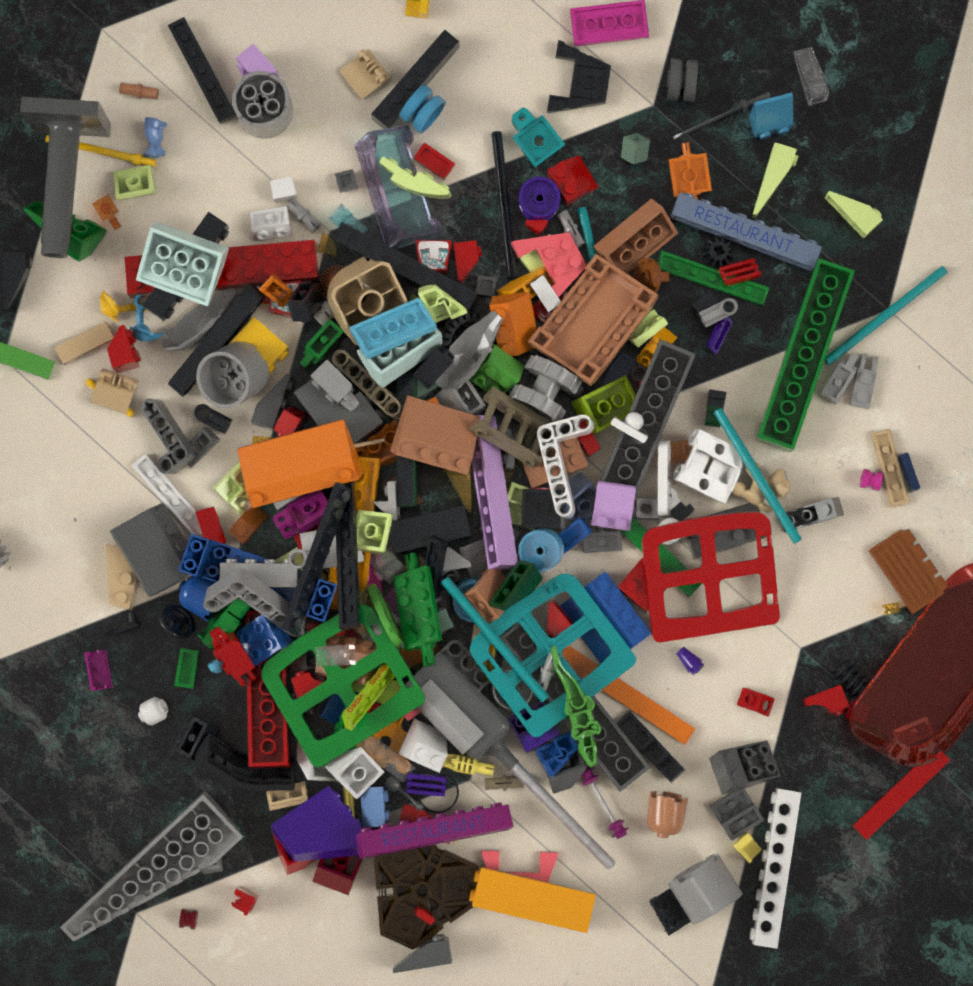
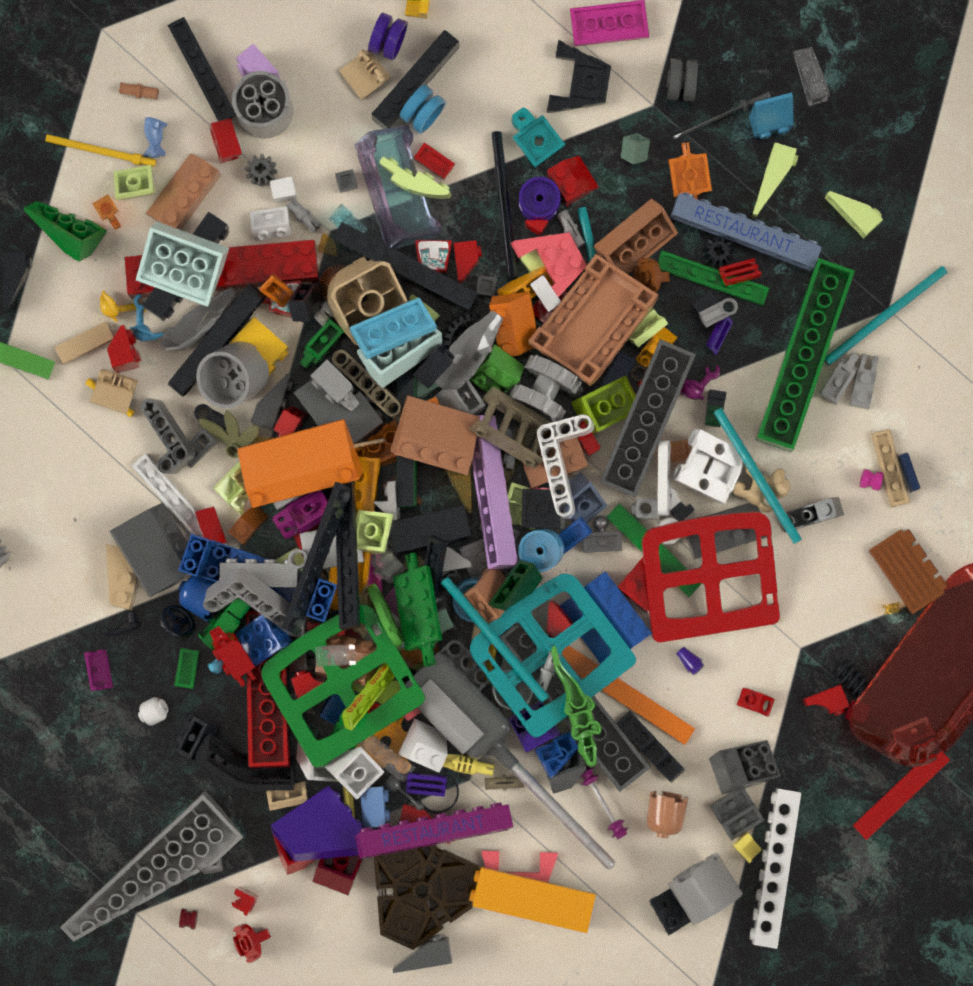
(65, 123): dark grey piece -> none
(184, 192): none -> nougat slope
(225, 140): none -> red hinge
(232, 438): none -> olive plant
(248, 942): none -> red tile
(255, 166): none -> dark grey gear
(387, 36): none -> dark purple wheel
(424, 915): red tile -> none
(439, 303): yellowish green slope -> none
(613, 505): lavender slope -> none
(631, 426): white tile -> none
(694, 389): none -> magenta piece

